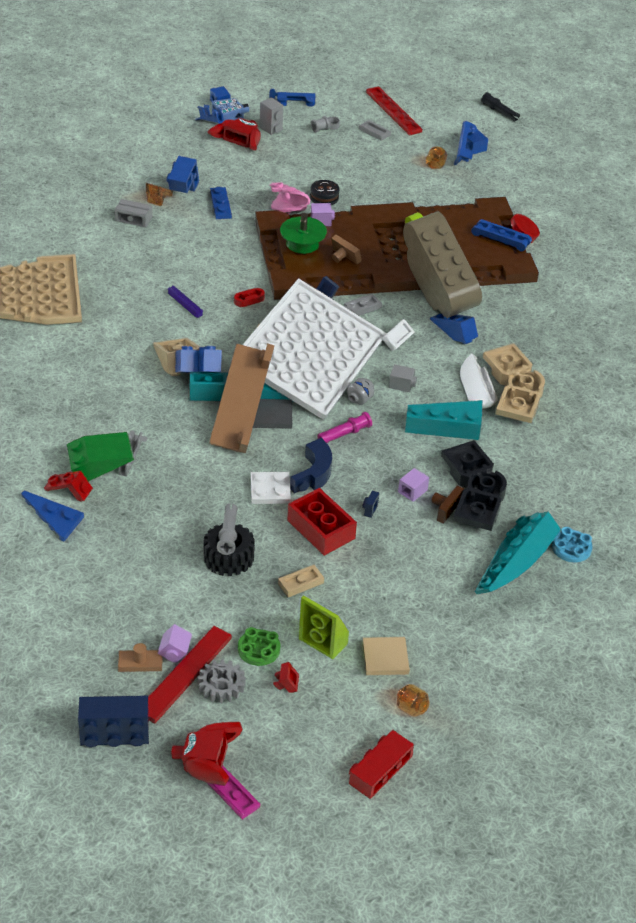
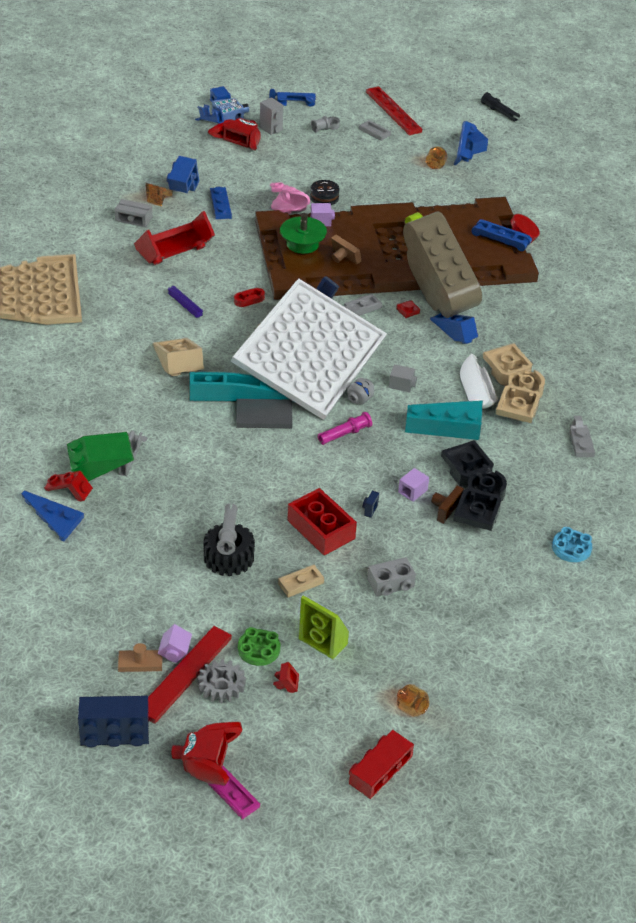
(176, 240): none -> red windscreen
(202, 360): brick -> none
(241, 397): medium nougat bracket -> none
(270, 488): white plate -> none
(316, 476): dark blue arch -> none
(385, 656): tan tile -> none
(391, 576): none -> light grey brick
(398, 335): white tile -> none
(408, 308): none -> red plate
(519, 550): teal wedge -> none
(581, 438): none -> light grey hinge

